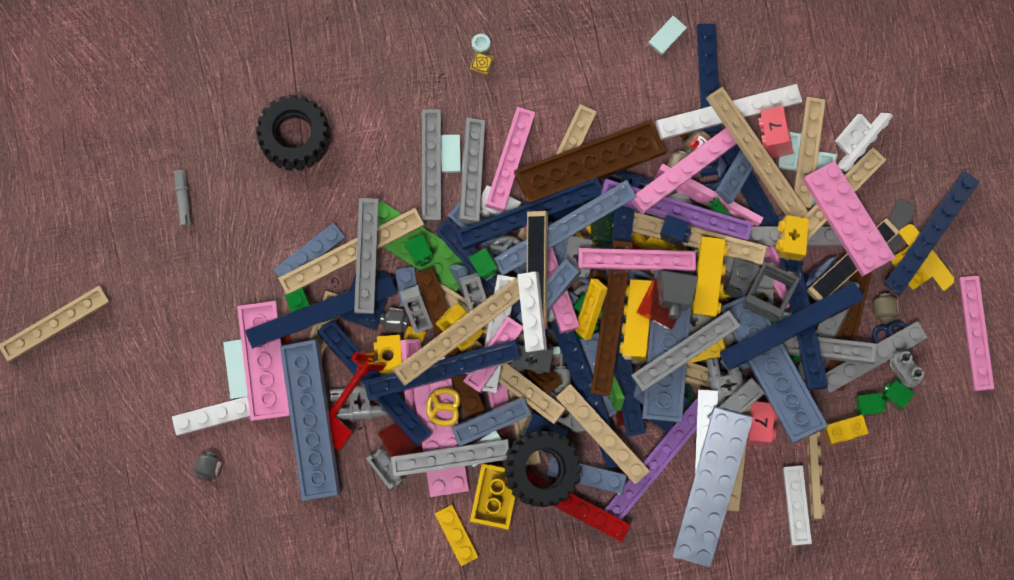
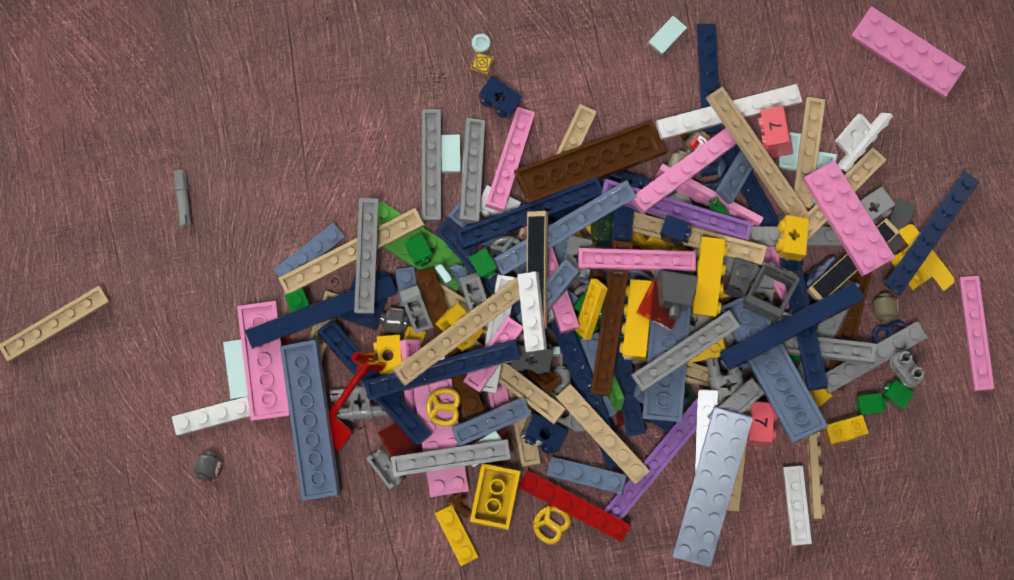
(286, 110): black tyre -> none
(443, 274): none -> light aqua tile
(457, 500): none -> reddish brown plate
(496, 89): none -> dark blue brick
(551, 524): none -> yellow piece
(567, 469): black tyre -> none
(820, 396): none -> yellow tile
(881, 202): none -> light grey brick
(907, 52): none -> bright pink plate

